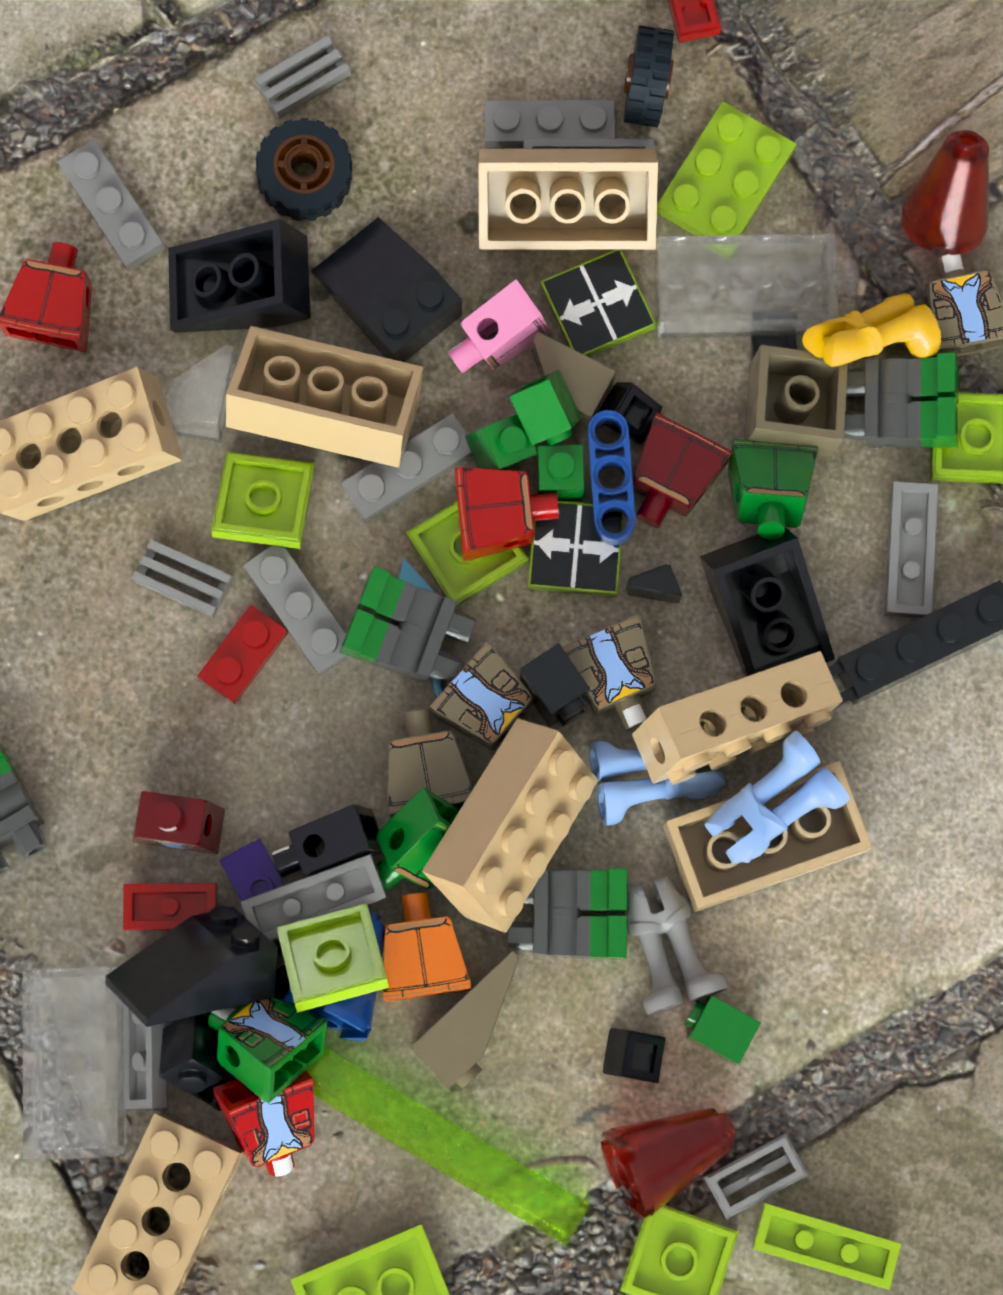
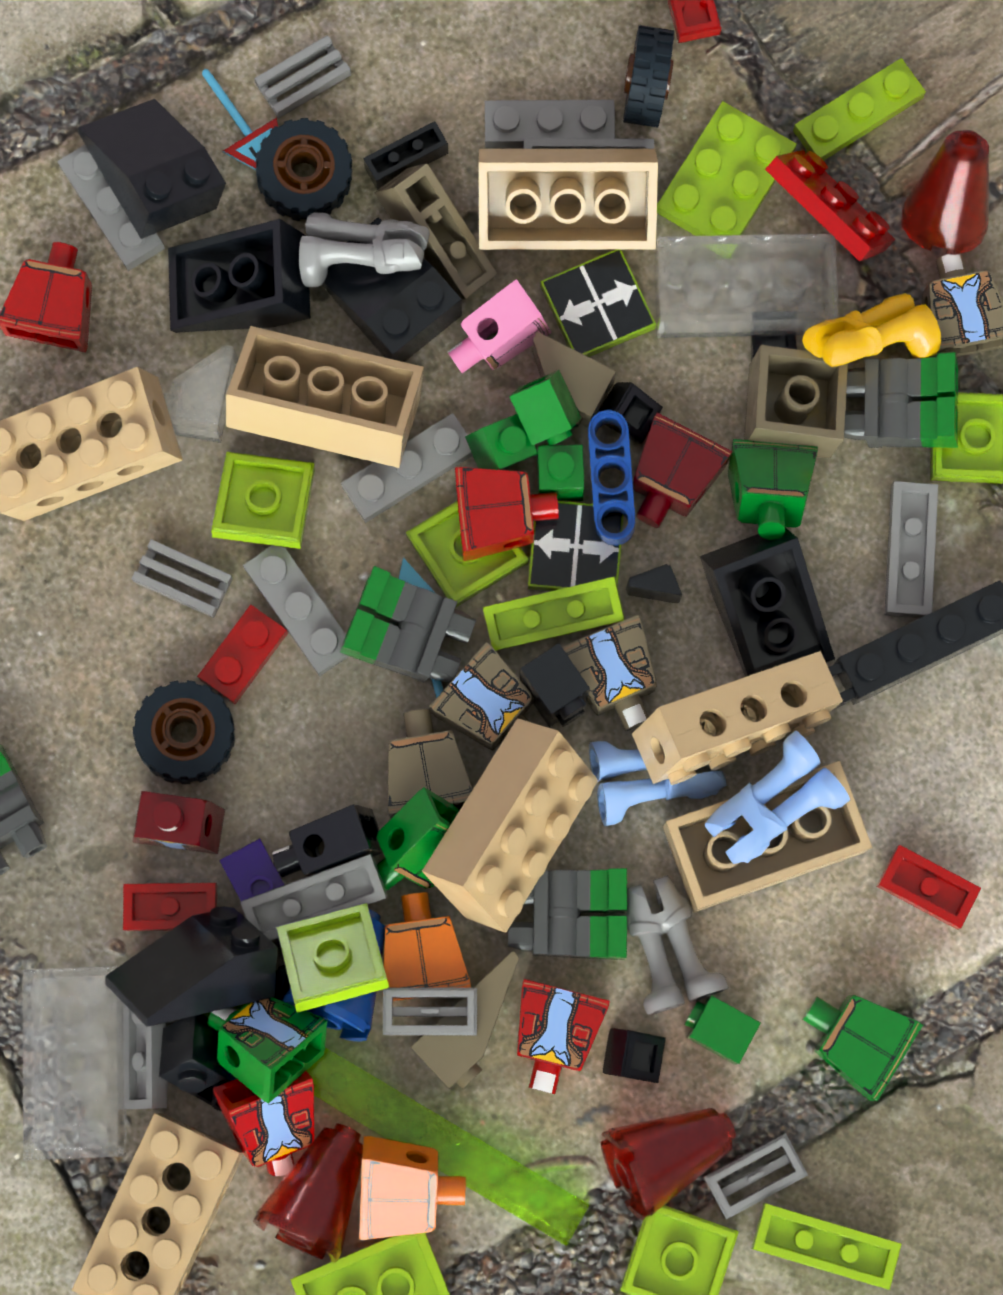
(153, 167): none -> black slope
(177, 705): none -> black wheel
(246, 148): none -> medium azure piece
(317, 1195): none -> clear red cone
(390, 246): none -> light grey piece
(403, 1189): none -> torso
(412, 150): none -> black piece
(451, 247): none -> dark tan slope
(469, 1011): none -> light grey tile
(554, 613): none -> lime plate
(556, 1030): none -> torso
(831, 203): none -> red plate
(859, 110): none -> lime plate
(862, 1041): none -> green torso
(928, 887): none -> red plate

